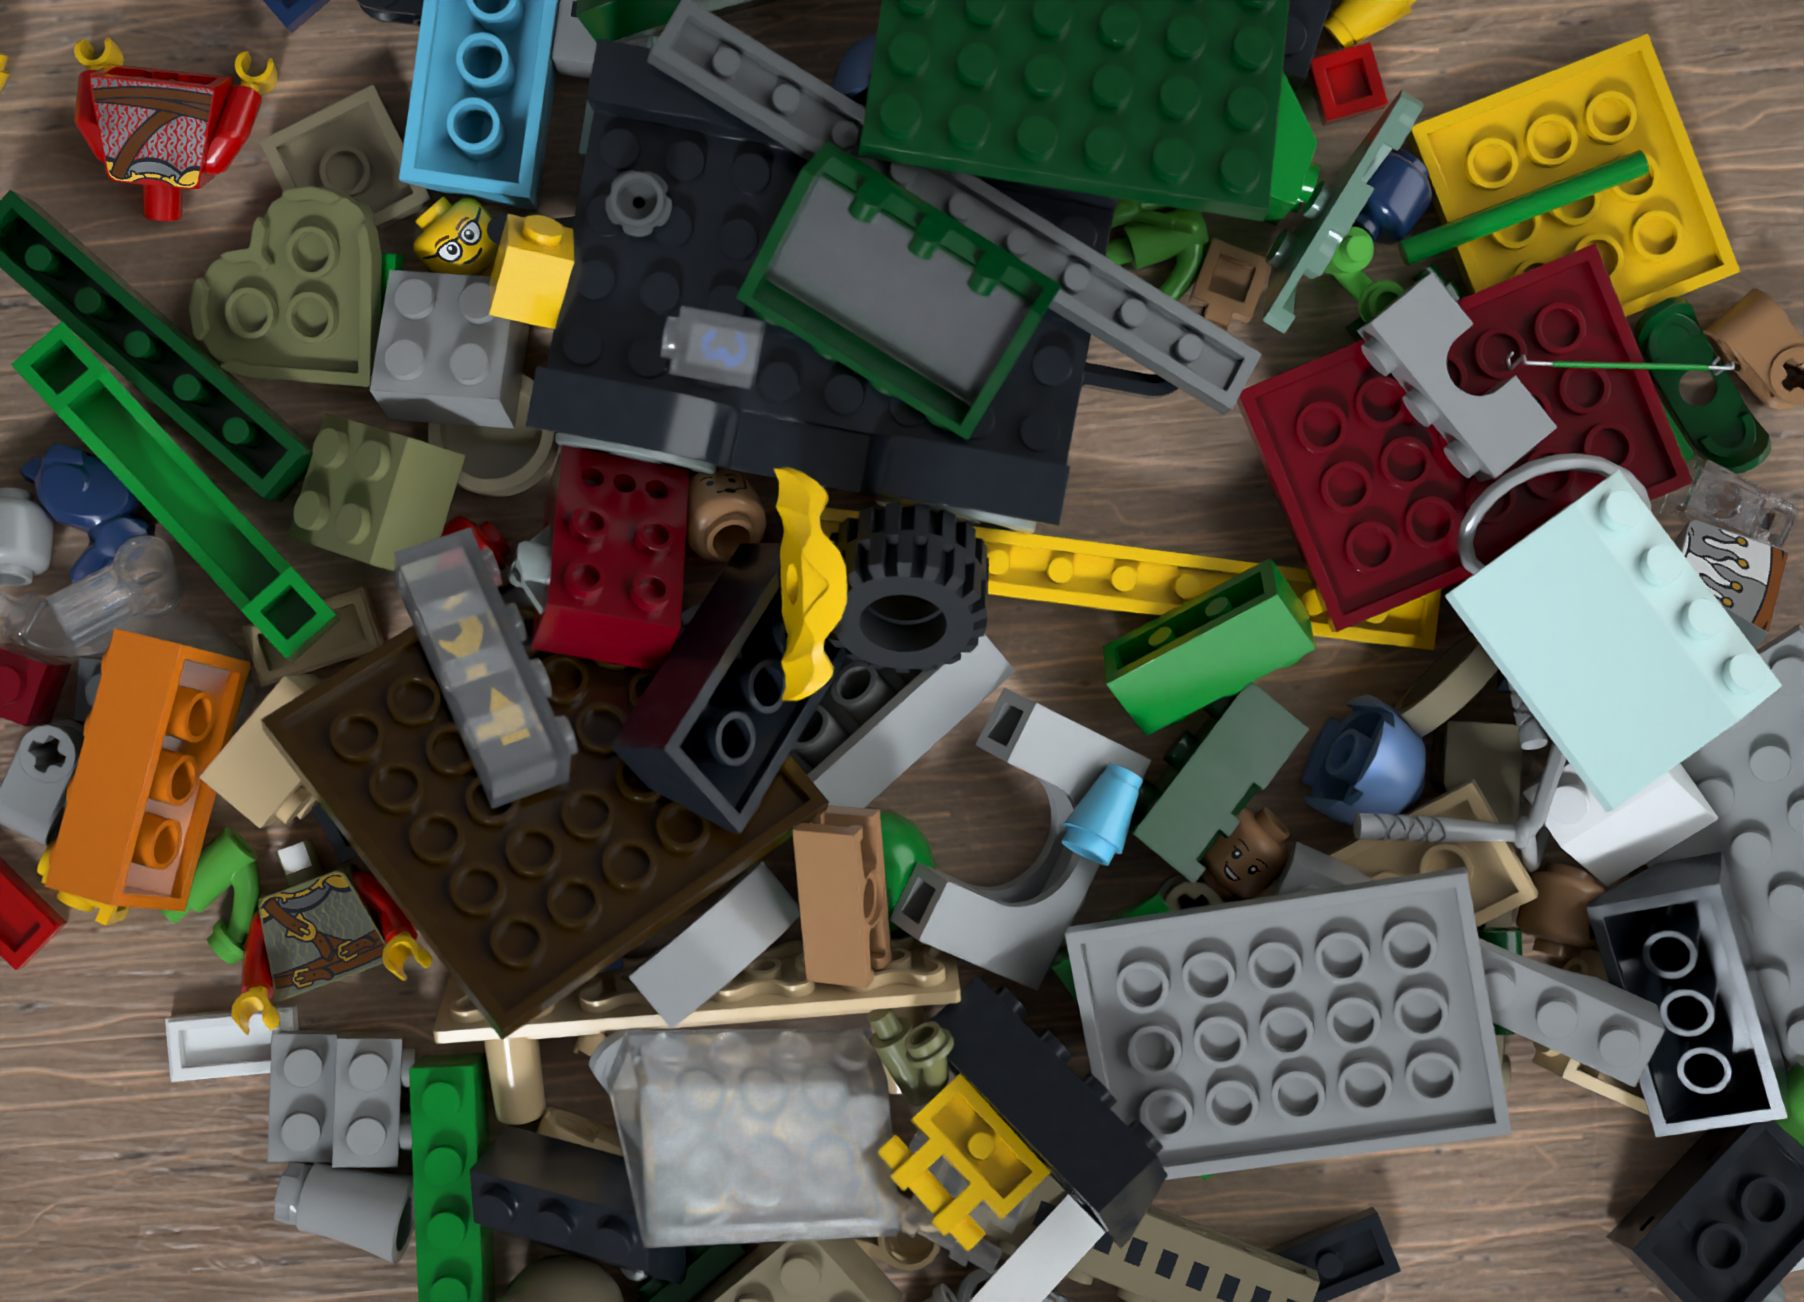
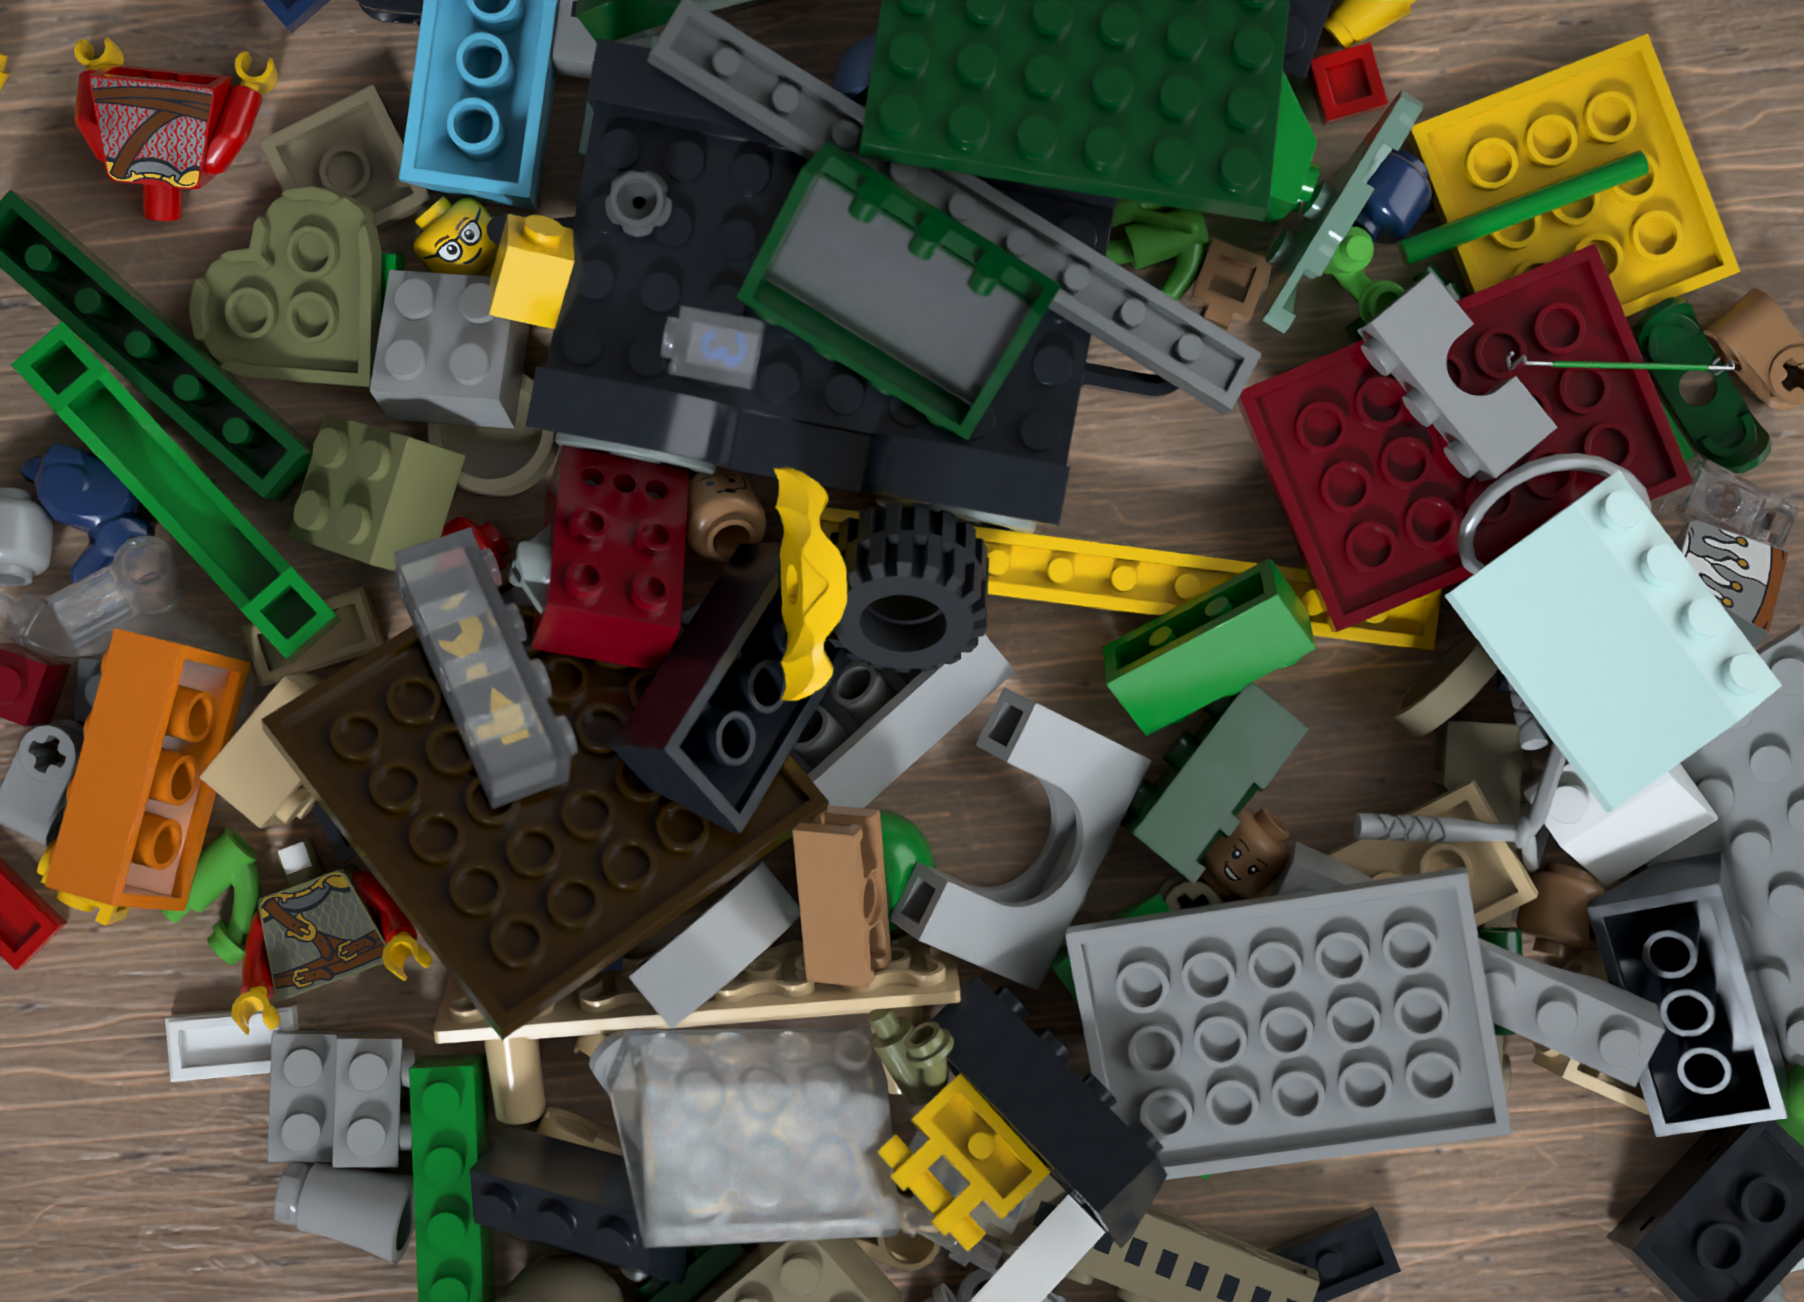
(1103, 816): medium azure cone -> none
(1365, 763): medium blue cylinder -> none

